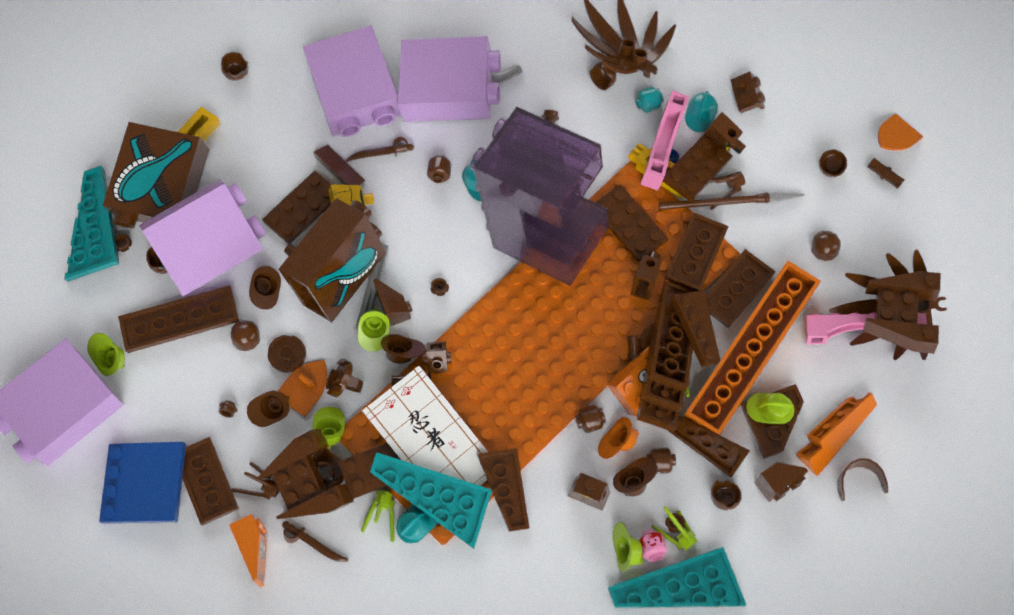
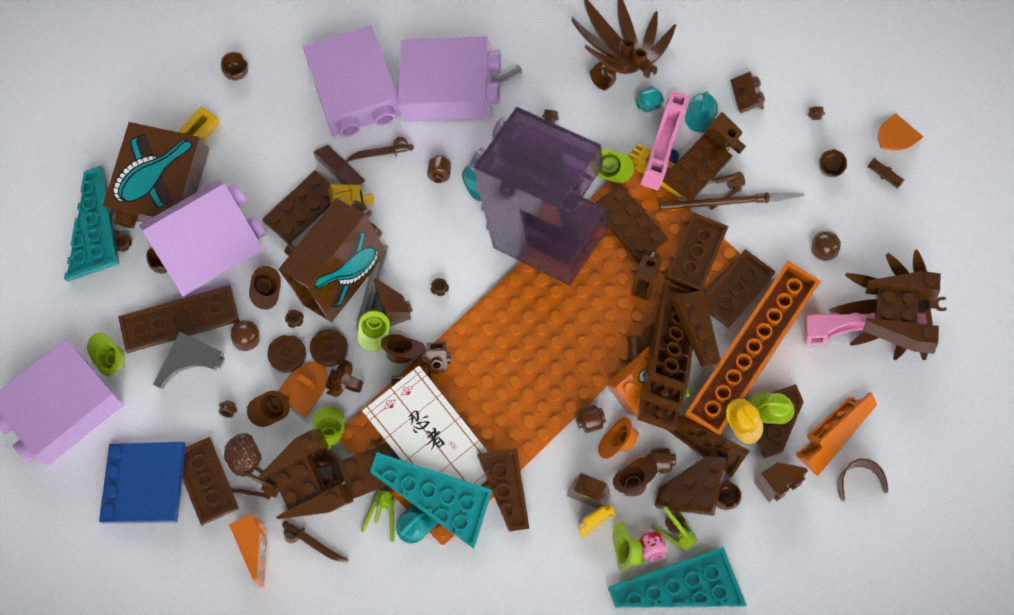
(188, 354): none -> dark grey arch
(242, 454): none -> reddish brown hair
(294, 314): none -> reddish brown plate
(328, 348): none -> reddish brown tile
(594, 518): none -> yellow piece
(616, 166): none -> lime piece
(695, 488): none -> reddish brown plate
(744, 421): none -> yellow piece
(816, 113): none -> reddish brown plate

